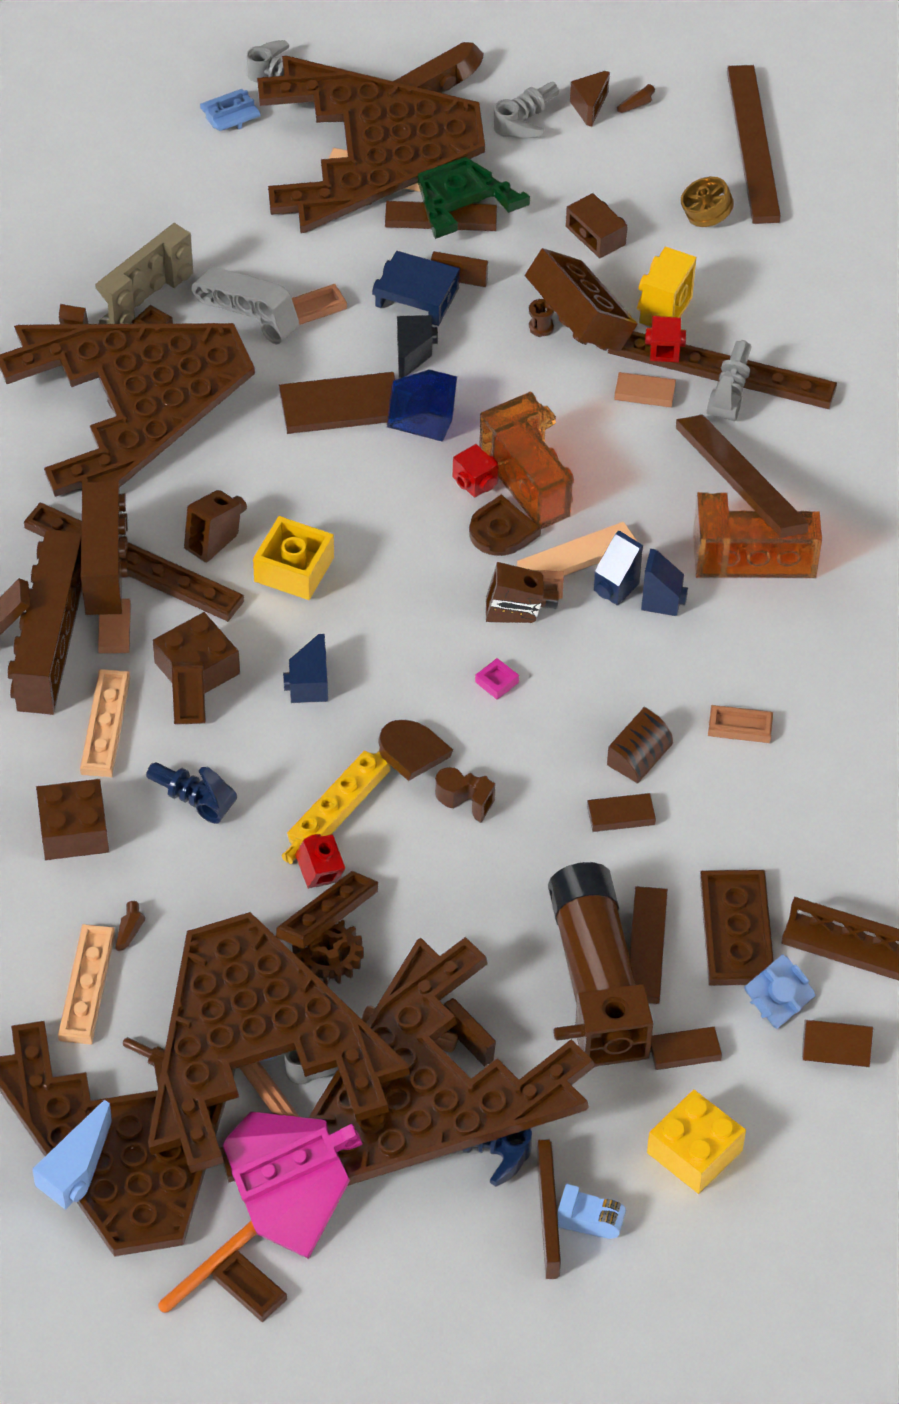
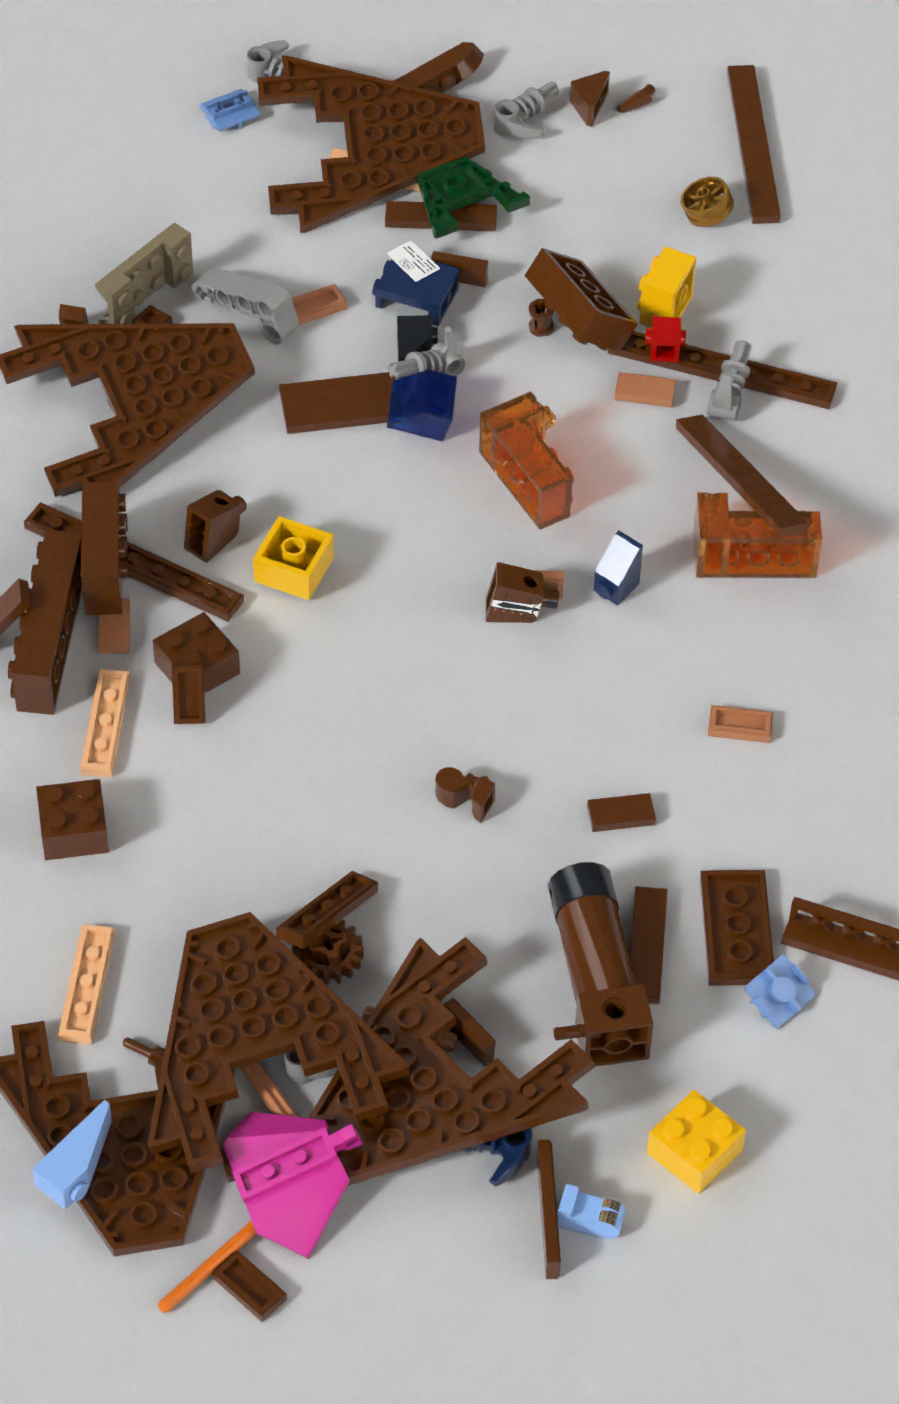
(129, 925): reddish brown bar -> none
(209, 796): dark blue piece -> none
(308, 673): dark blue slope -> none
(320, 860): red brick -> none
(338, 800): yellow plate -> none
(411, 748): reddish brown tile -> none
(413, 261): none -> white sticker
(443, 357): none -> light grey piece
(475, 470): red brick -> none
(497, 678): dark pink tile -> none
(501, 528): reddish brown tile -> none
(576, 553): light nougat tile -> none
(596, 225): reddish brown brick -> none
(639, 745): reddish brown brick -> none
(662, 586): dark blue slope -> none
(685, 1048): reddish brown tile -> none
(837, 1043): reddish brown brick -> none

